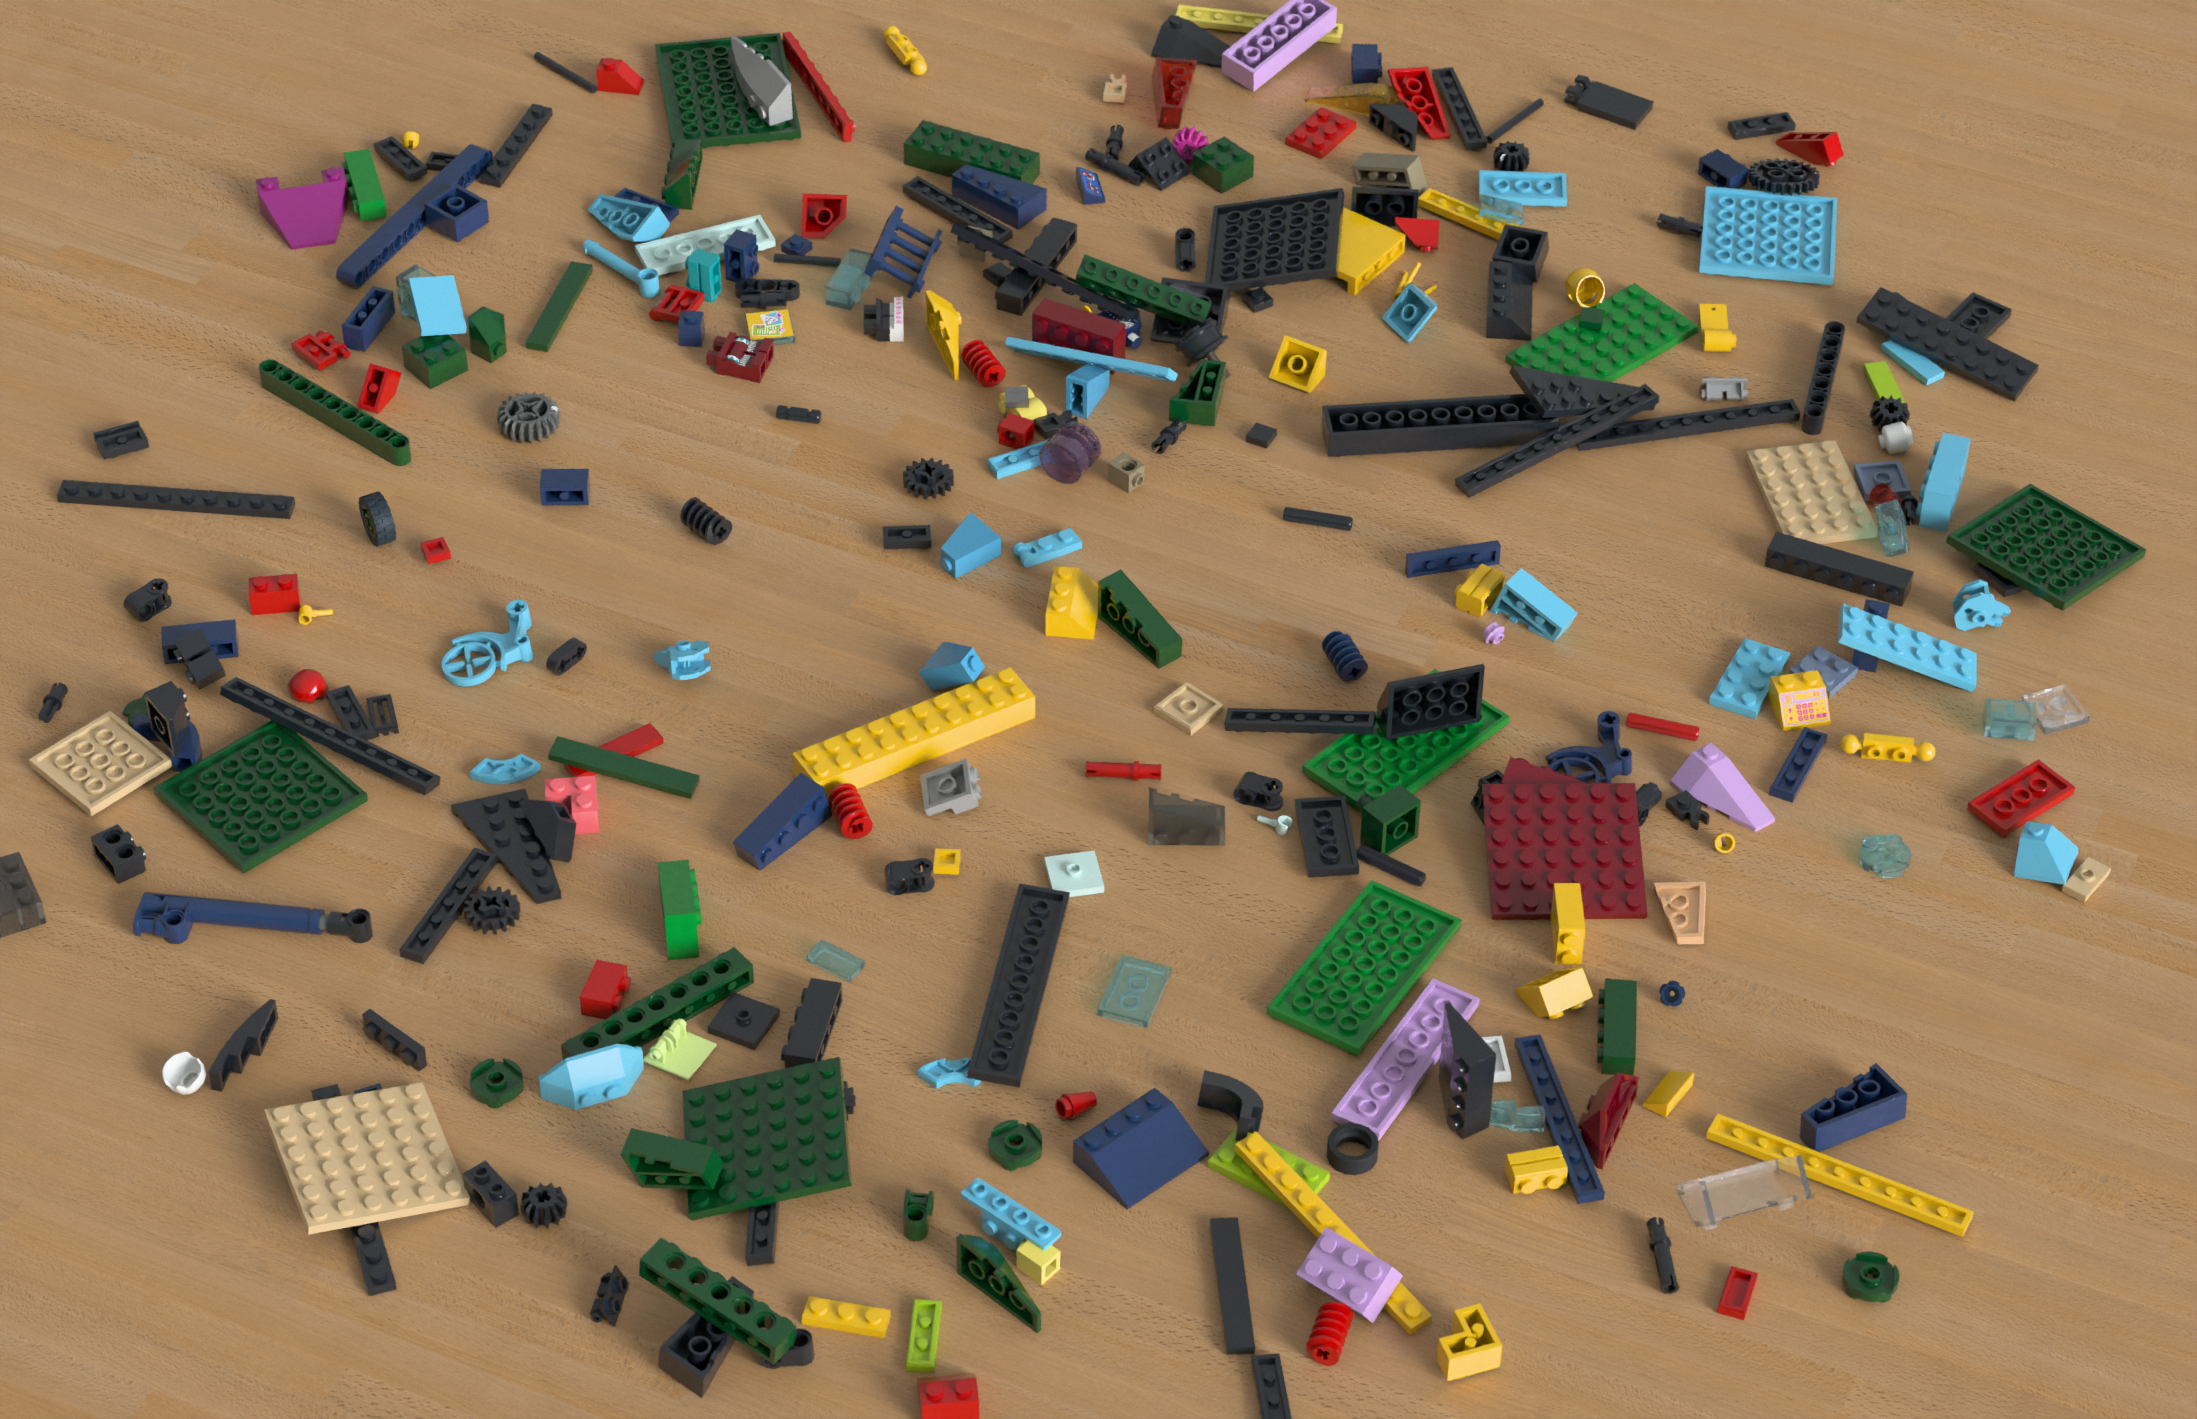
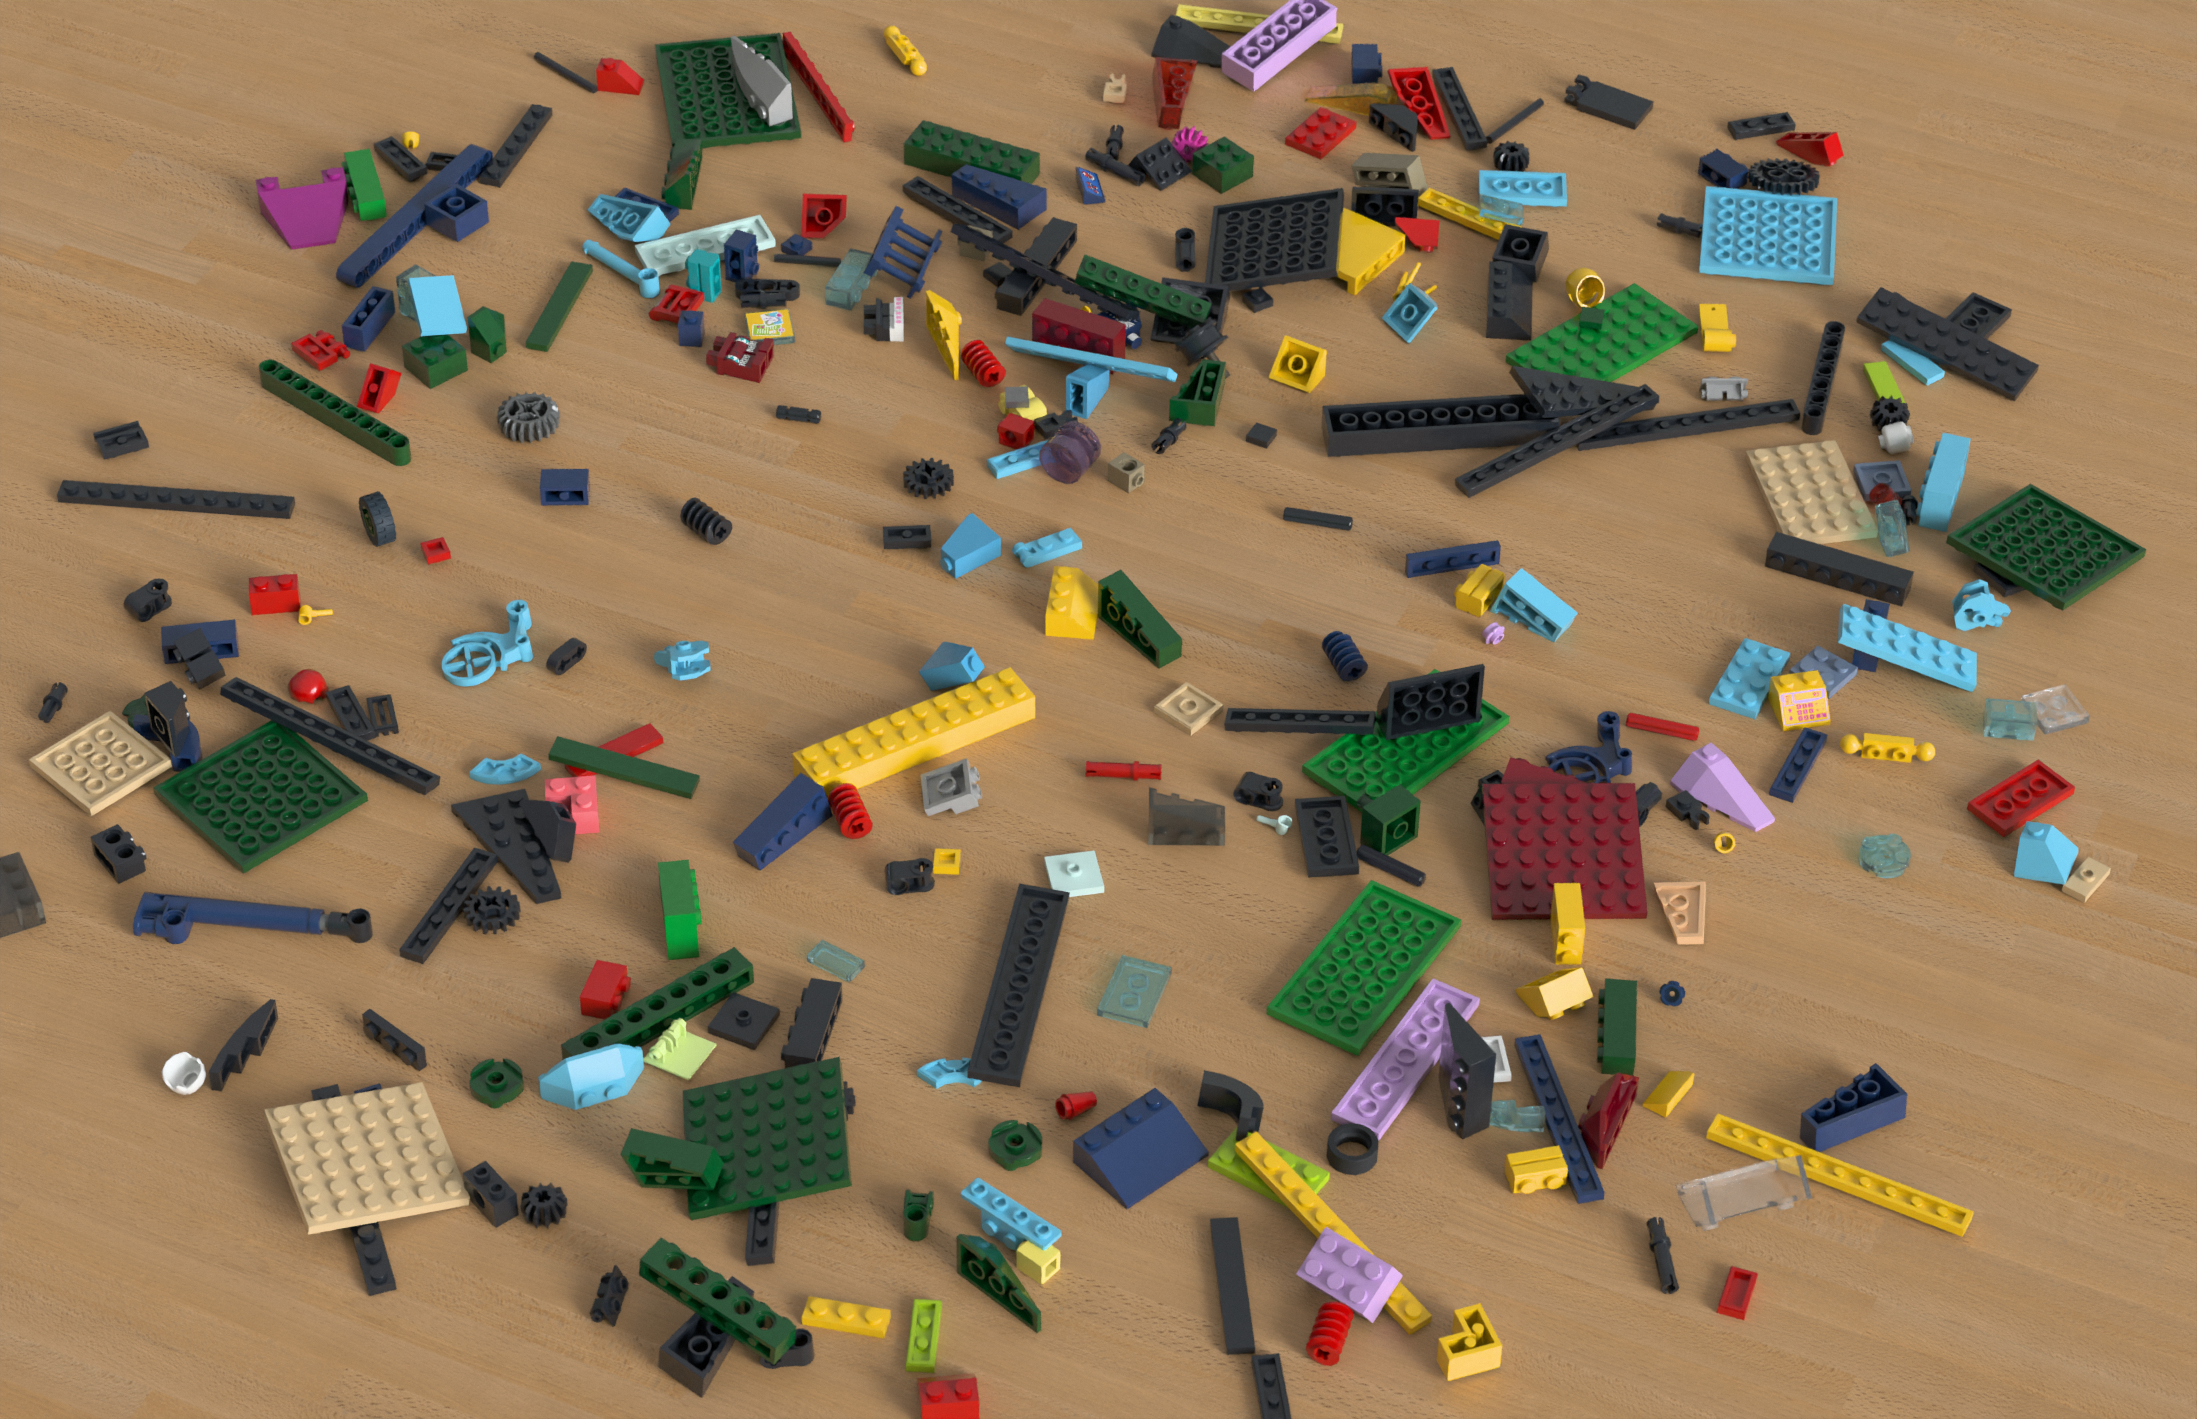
(1867, 1289): dark green plate -> none

